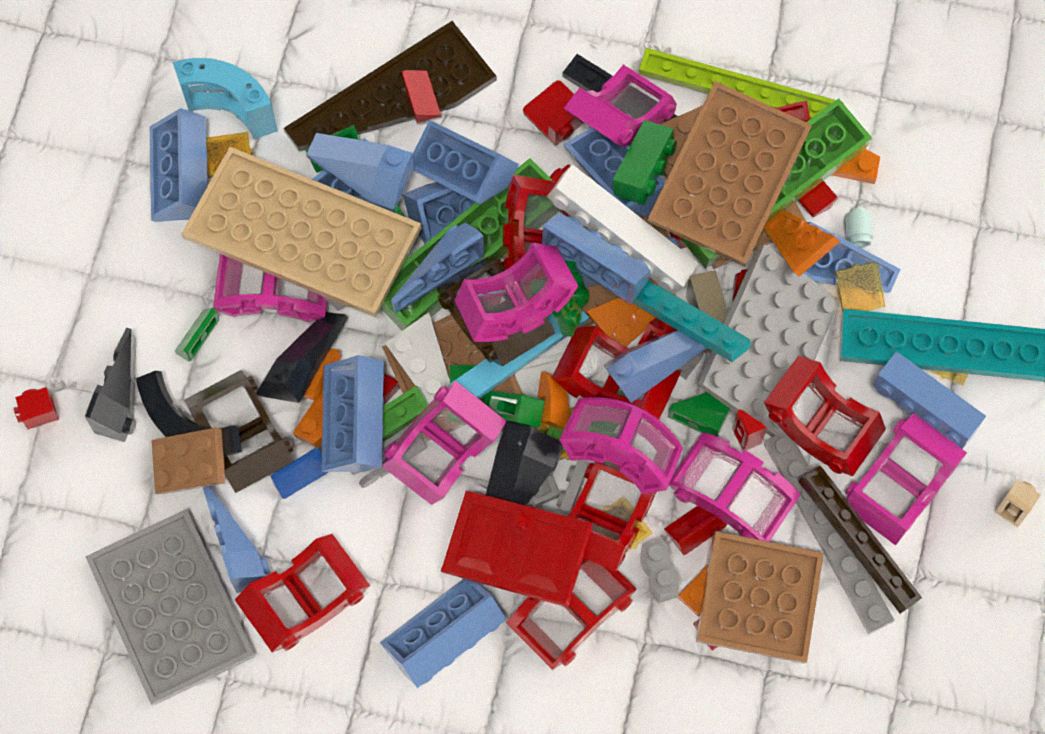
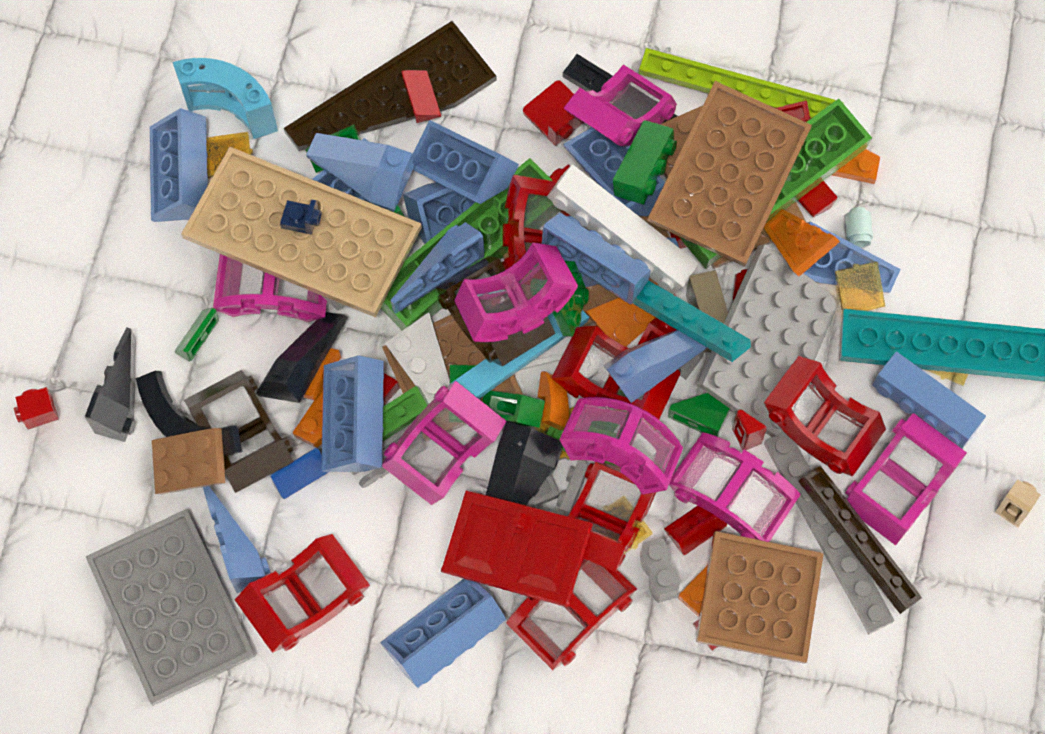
(301, 216): none -> dark blue bracket

